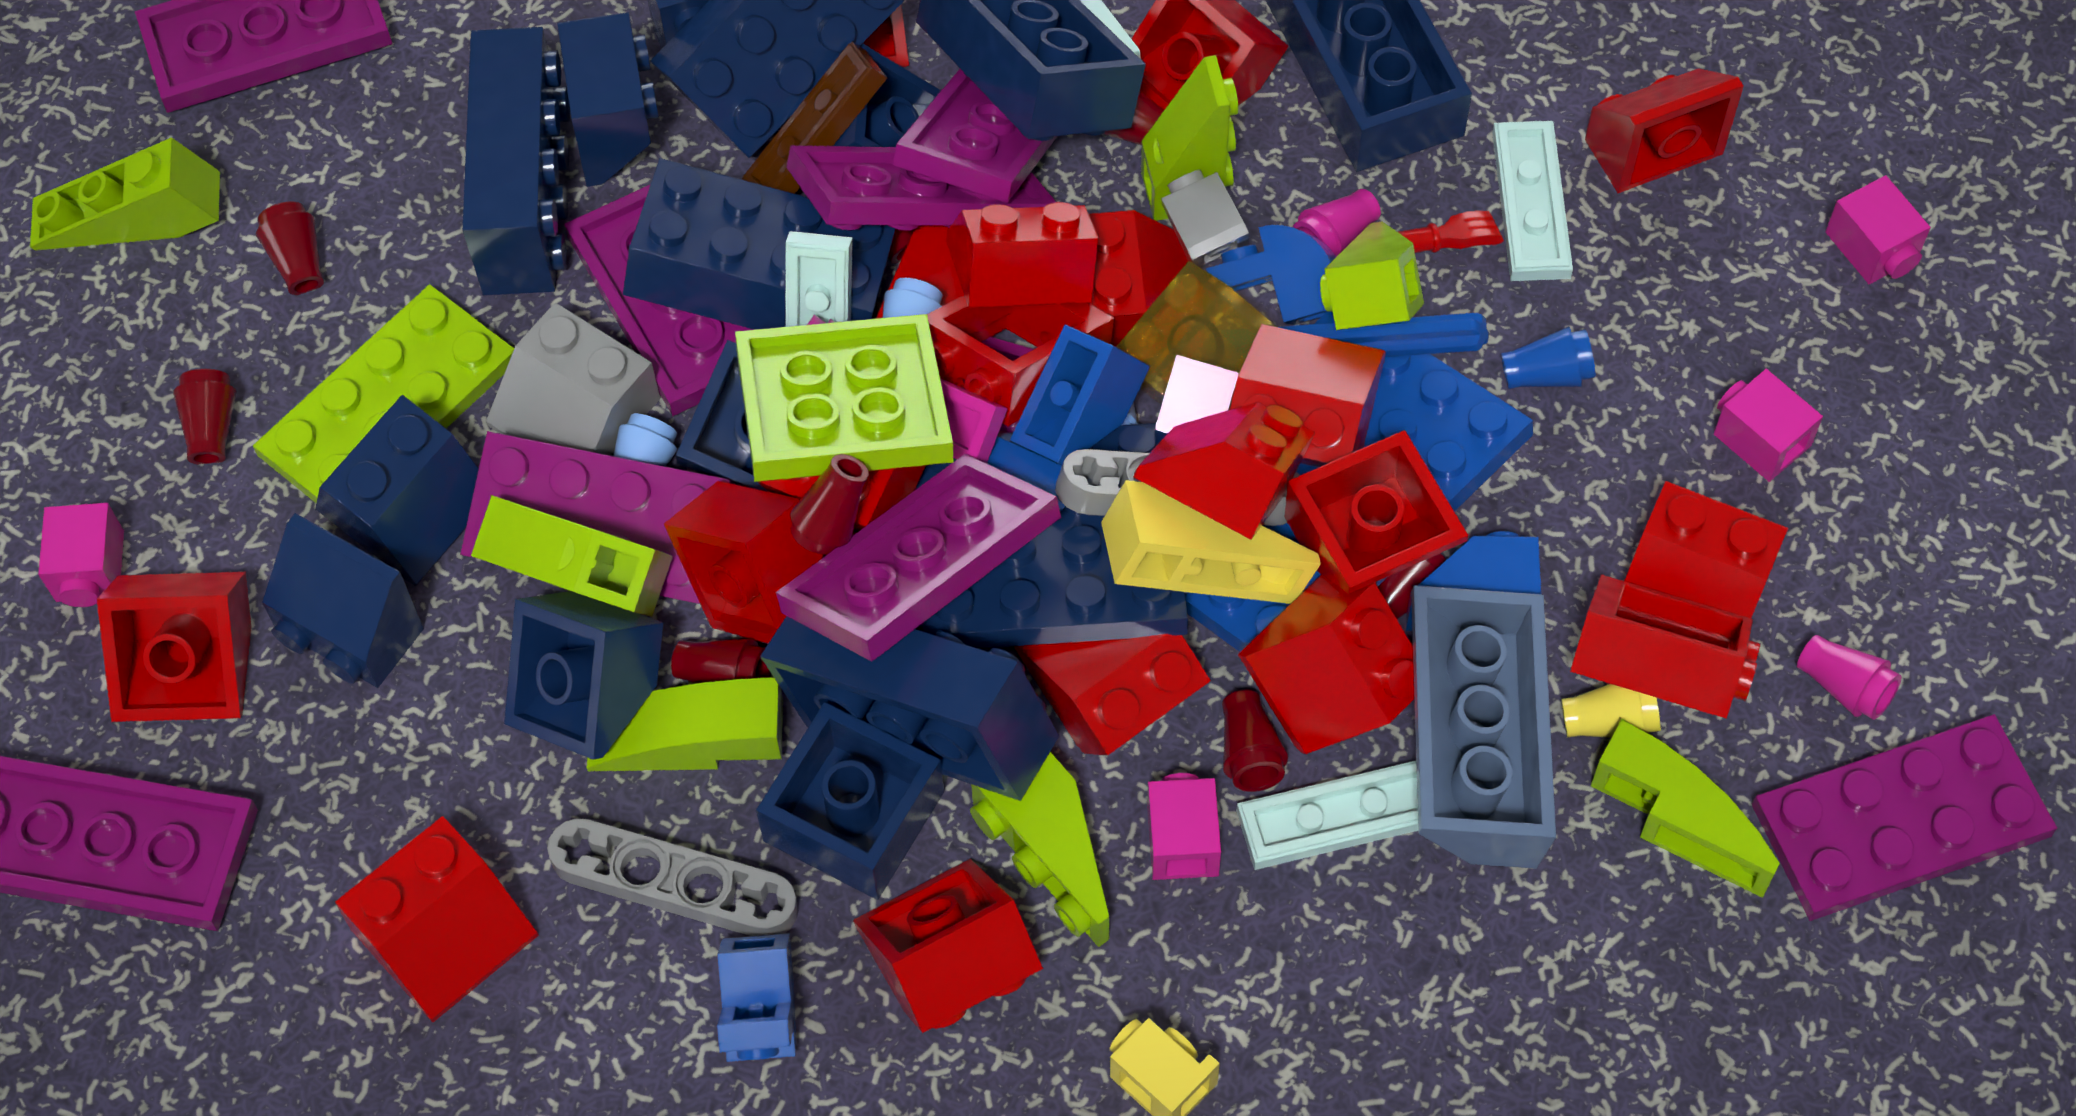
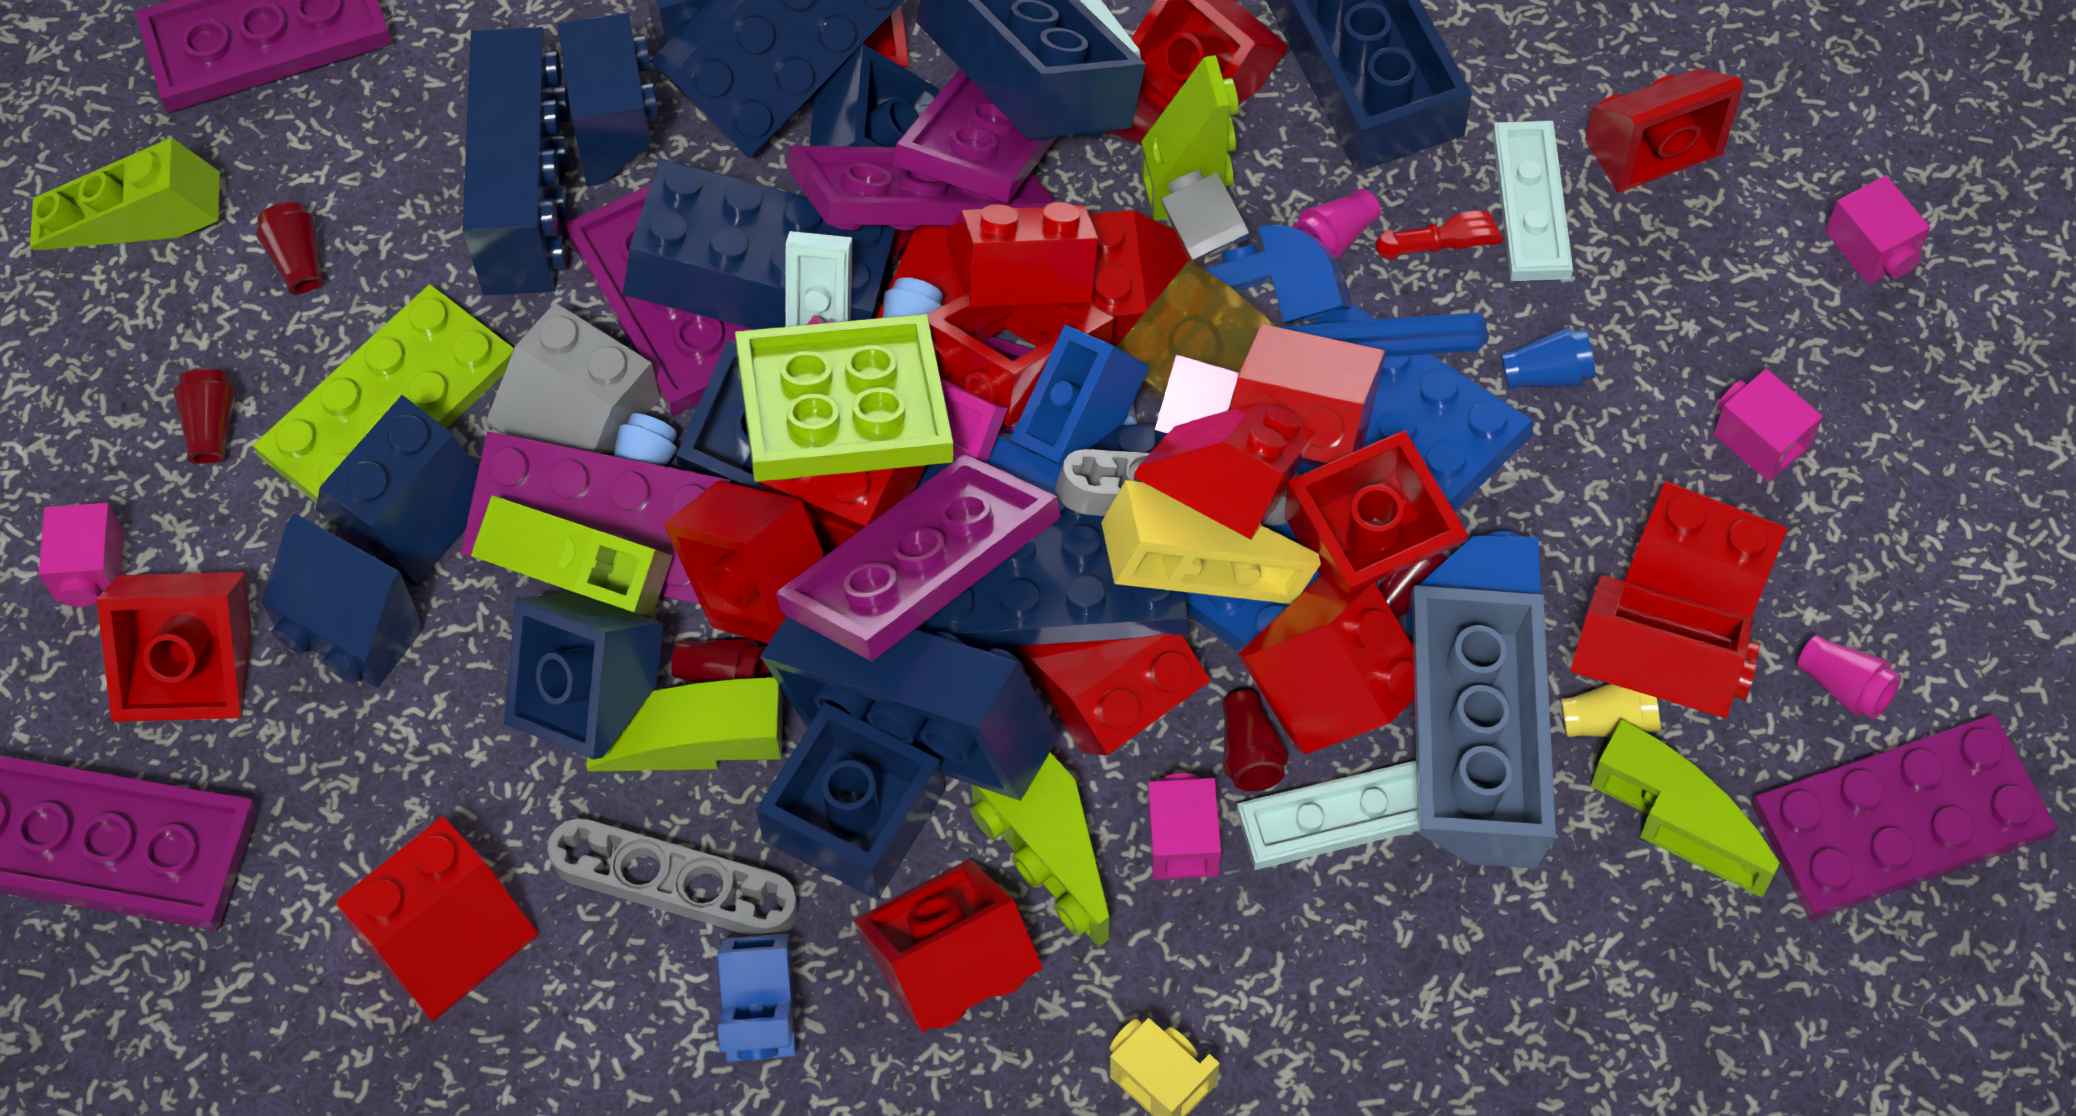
(820, 116): reddish brown tile -> none
(830, 507): dark red cone -> none
(1373, 280): lime slope -> none

